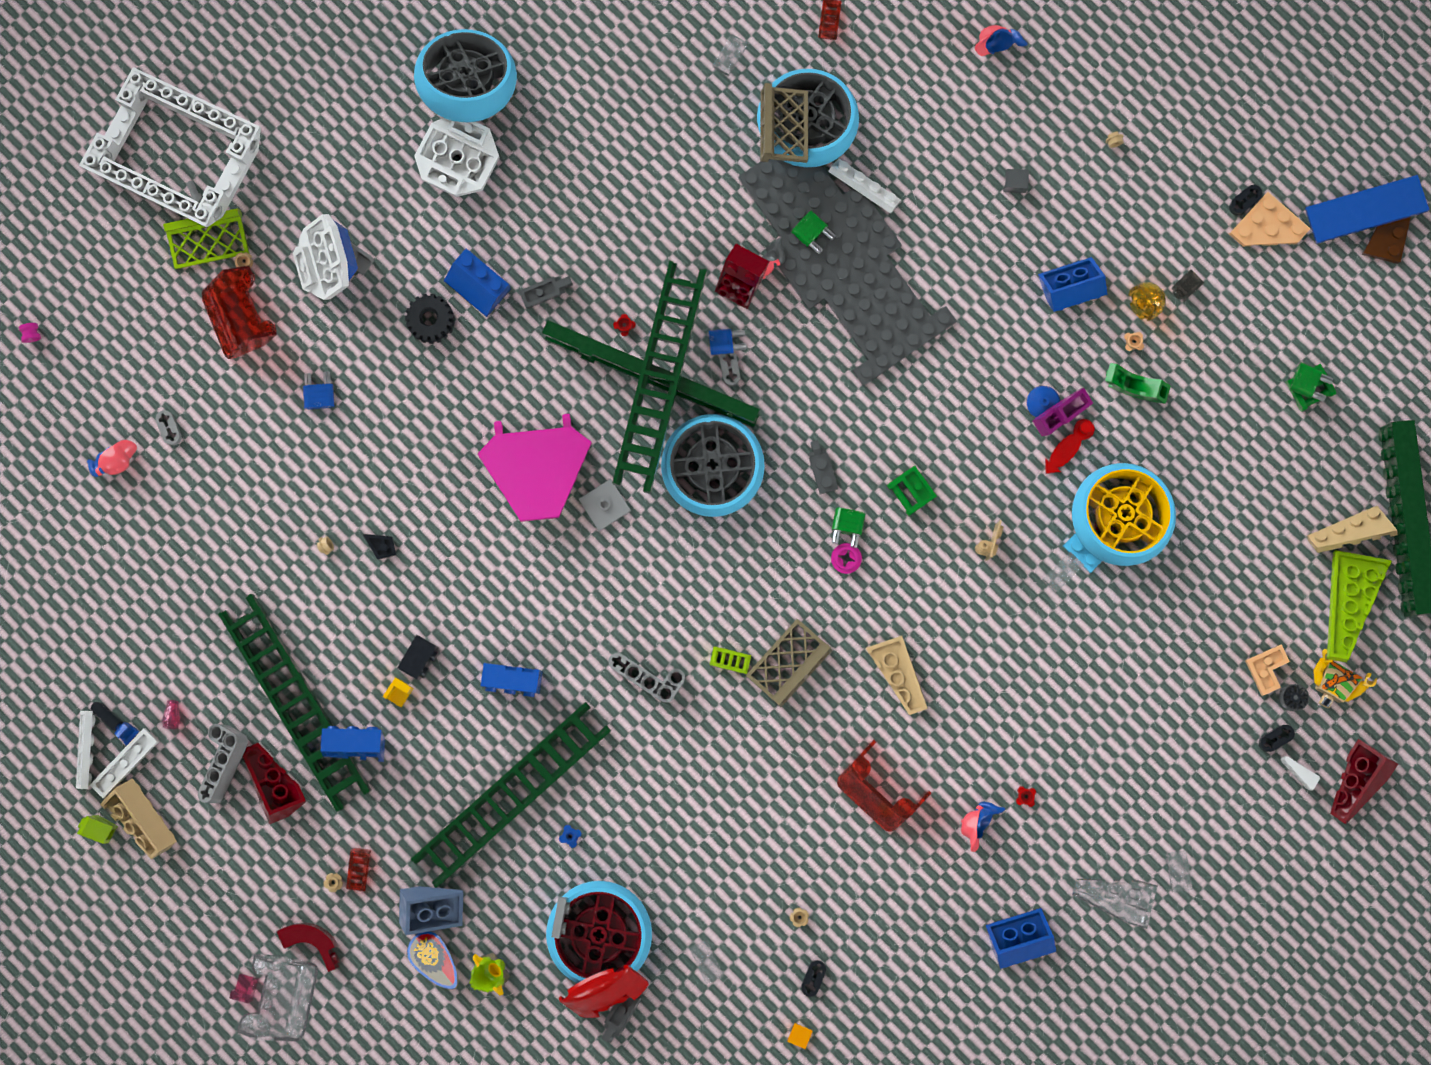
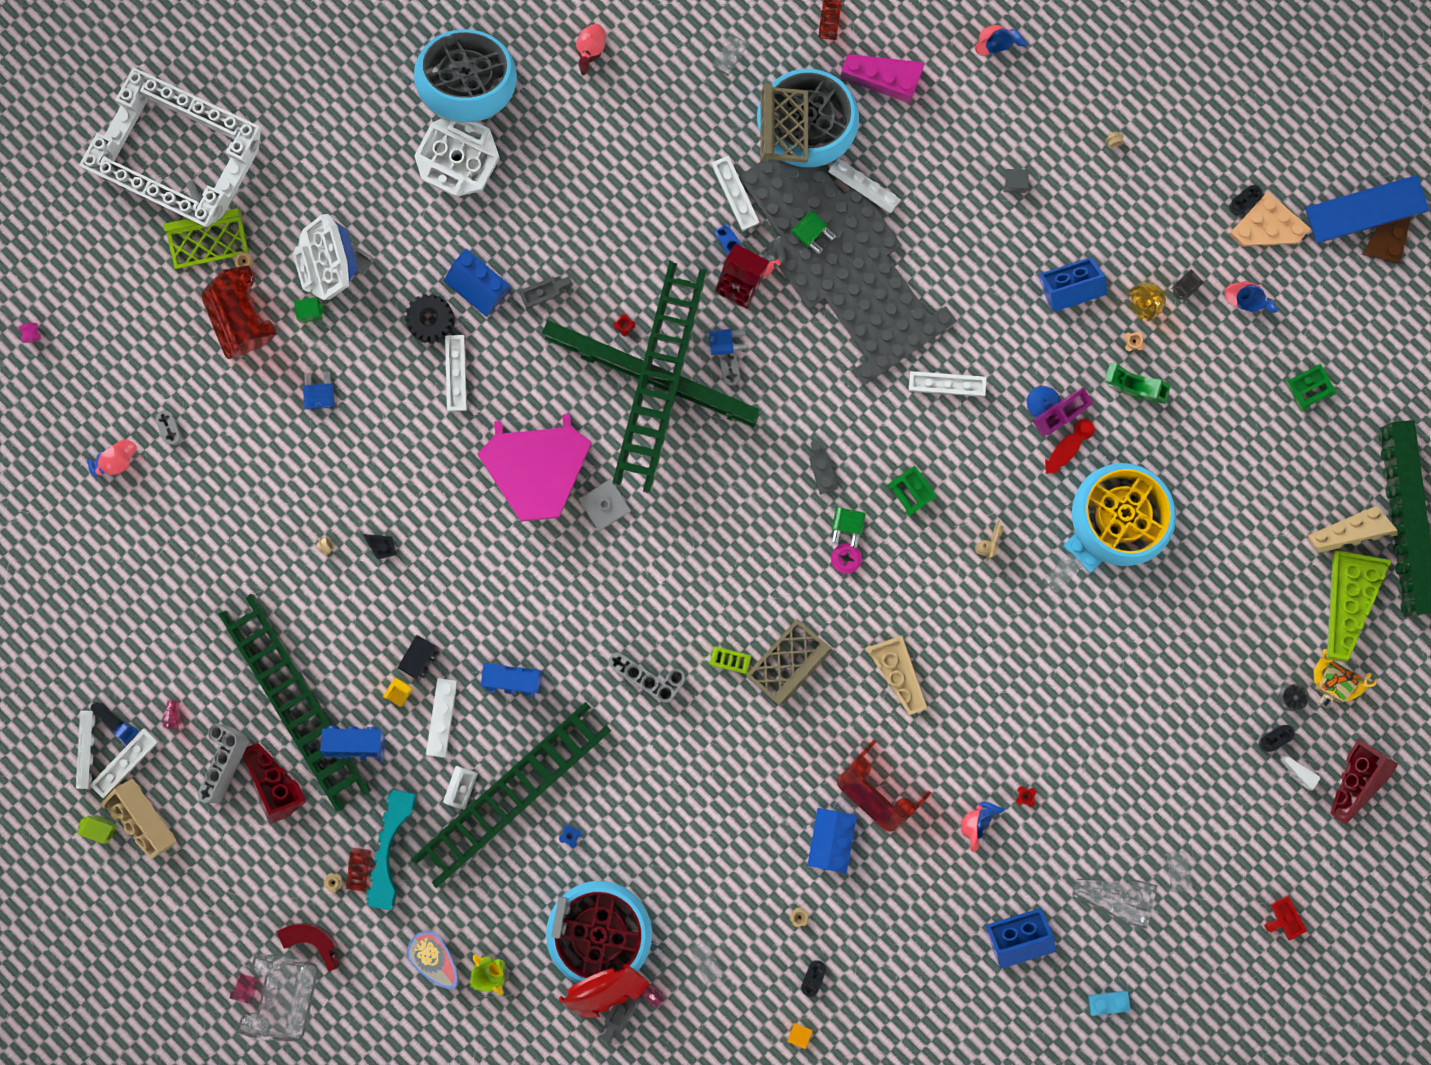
(309, 310): none -> green brick
(383, 888): none -> teal arch
(429, 909): sand blue slope -> none
(441, 717): none -> white plate
(455, 373): none -> white plate
(460, 787): none -> white slope
(590, 46): none -> coral hair
(653, 996): none -> clear pink cone
(726, 238): none -> blue leg
(735, 193): none -> white plate
(746, 462): wheel -> none
(832, 840): none -> blue slope
(883, 75): none -> dark pink wedge
(947, 384): none -> white plate
(1109, 1003): none -> medium azure plate
(1249, 297): none -> blue hair
(1262, 668): light nougat plate -> none
(1286, 919): none -> red plate
(1306, 380): green piece -> none

